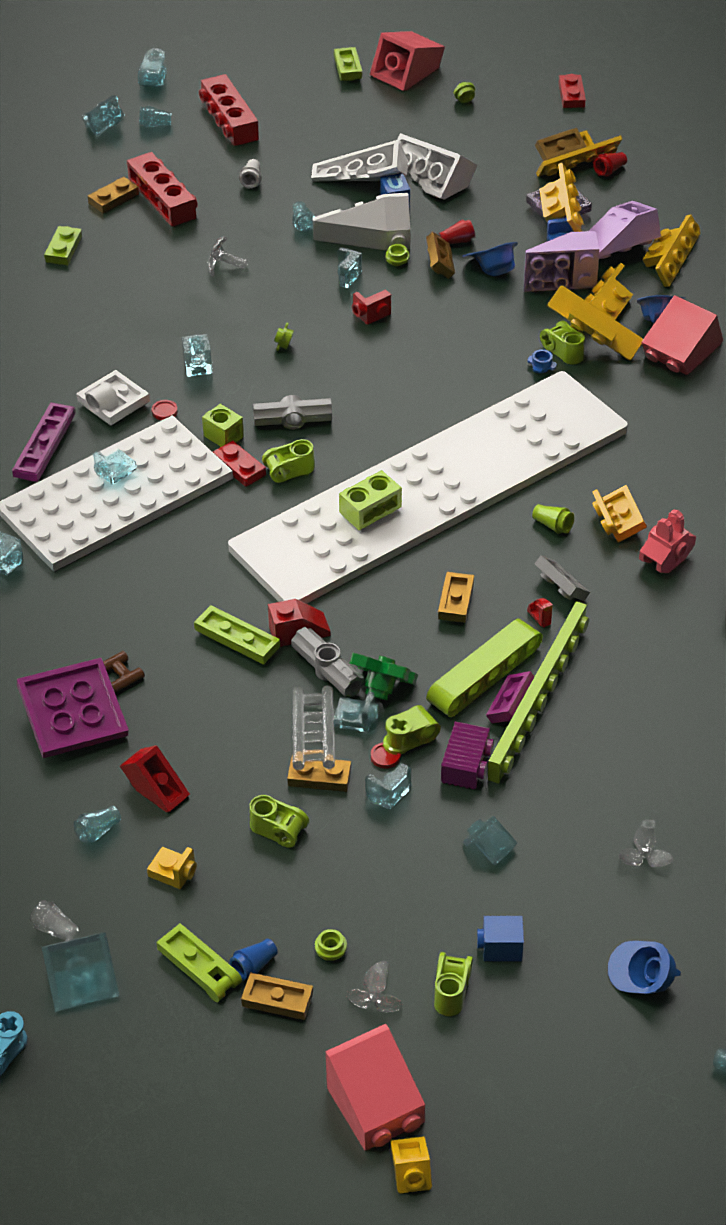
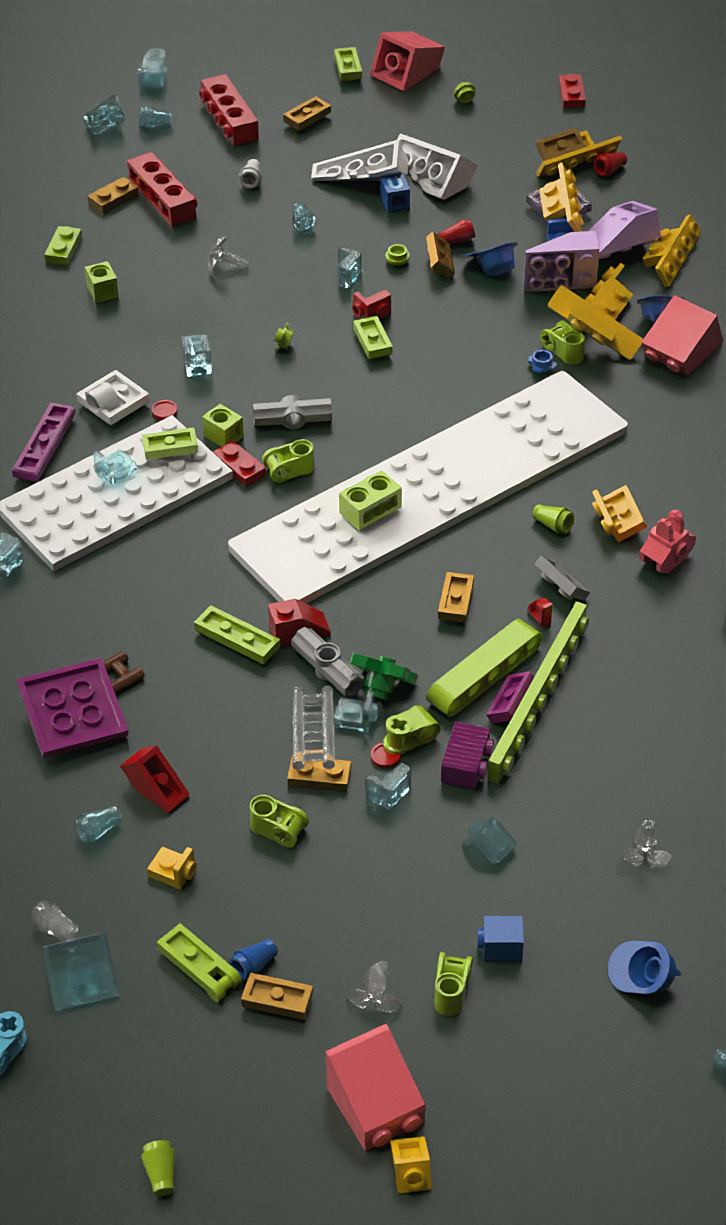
(101, 282): none -> lime brick
(159, 1164): none -> lime cone
(170, 443): none -> lime plate
(307, 113): none -> pearl gold plate
(330, 938): lime plate -> none
(368, 224): white wedge -> none
(372, 337): none -> lime plate

